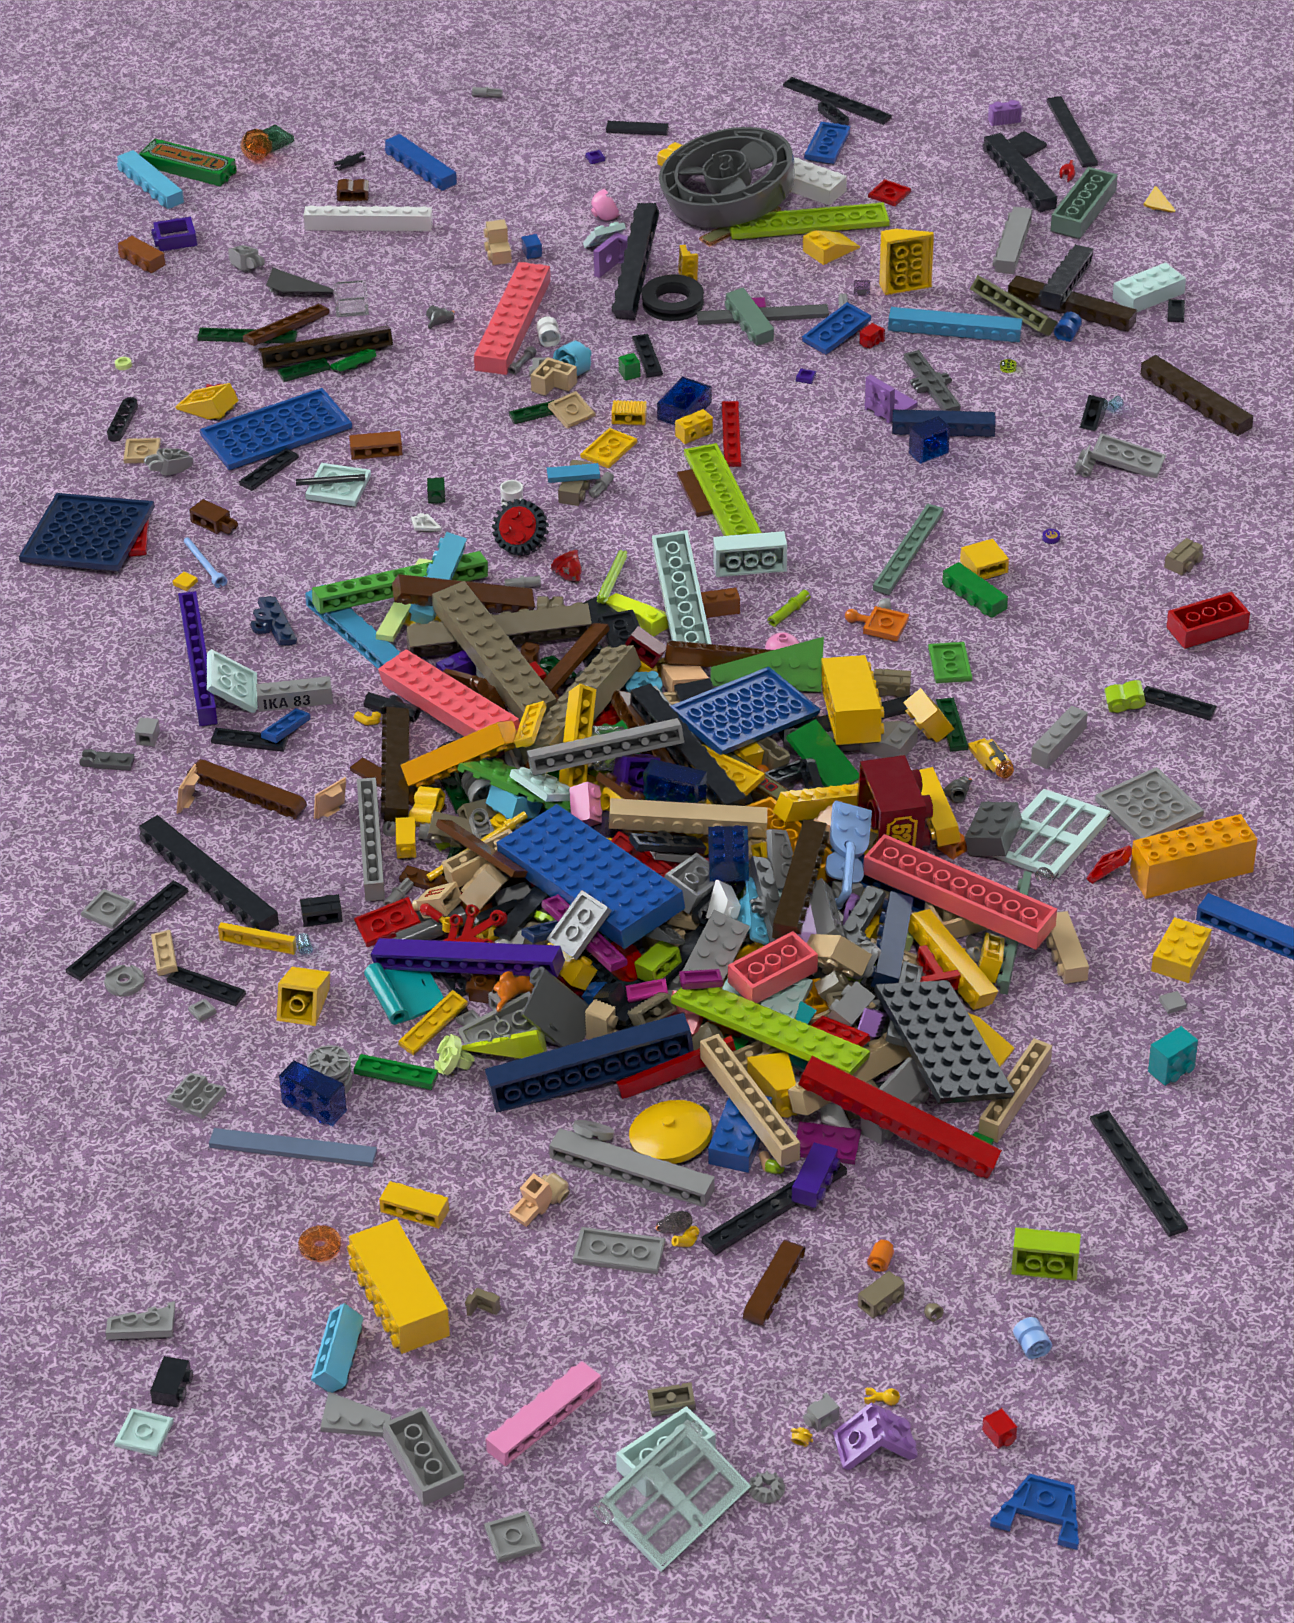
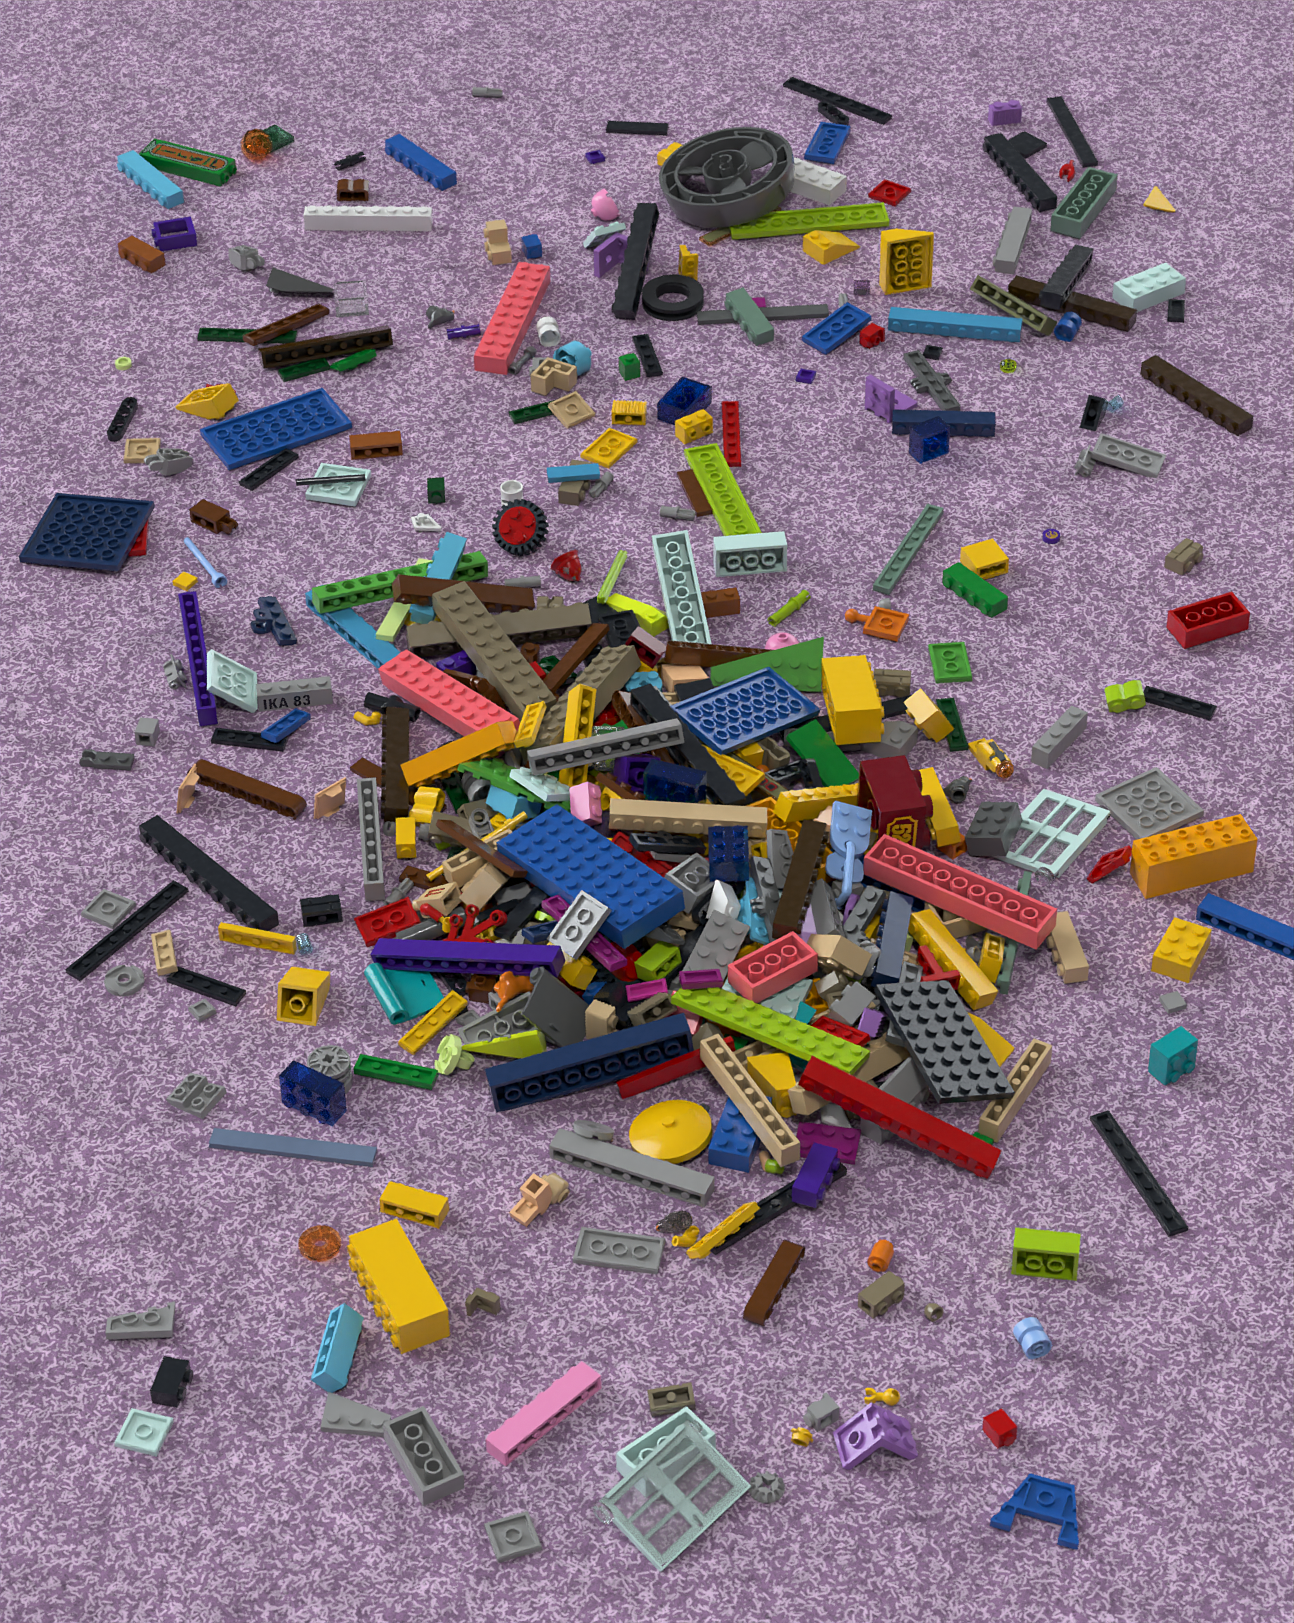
(174, 674): none -> light grey hinge
(463, 331): none -> dark purple pin
(677, 512): none -> light grey axle
(726, 1227): none -> yellow plate
(932, 352): none -> black tile

